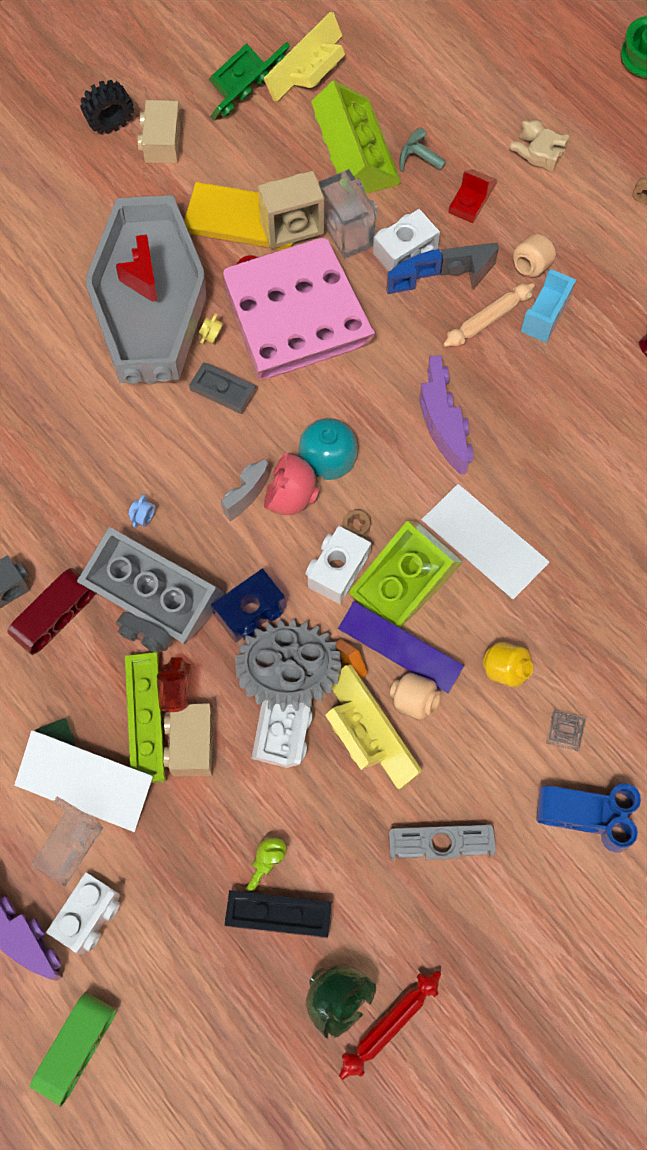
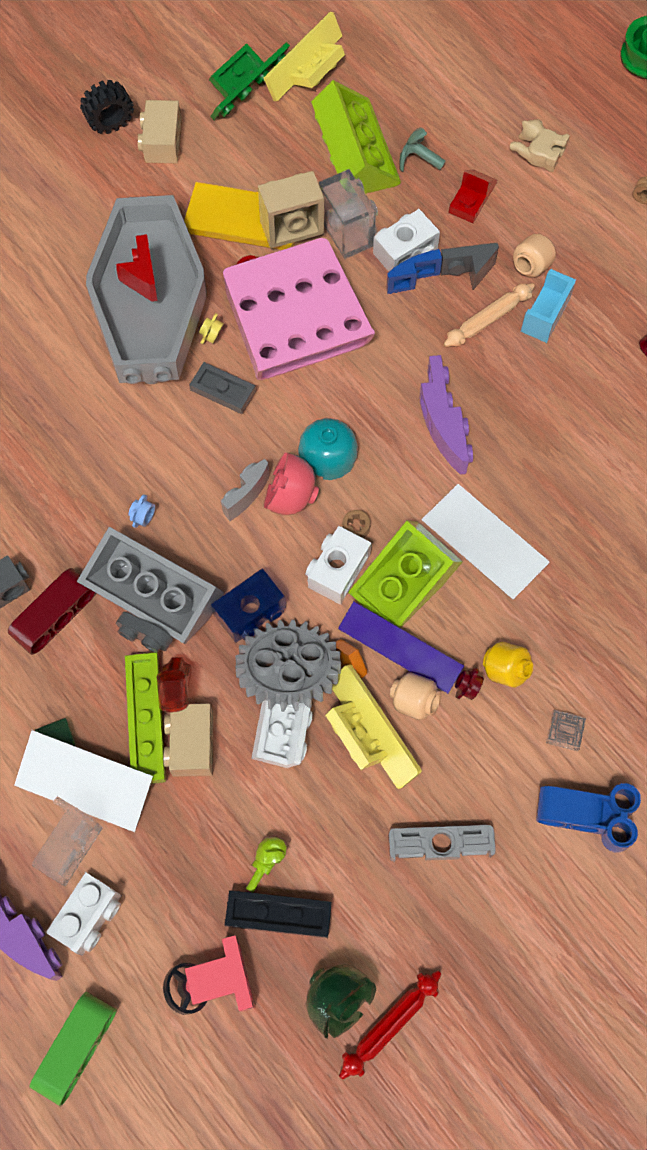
(211, 980): none -> coral piece
(469, 684): none -> dark red plate

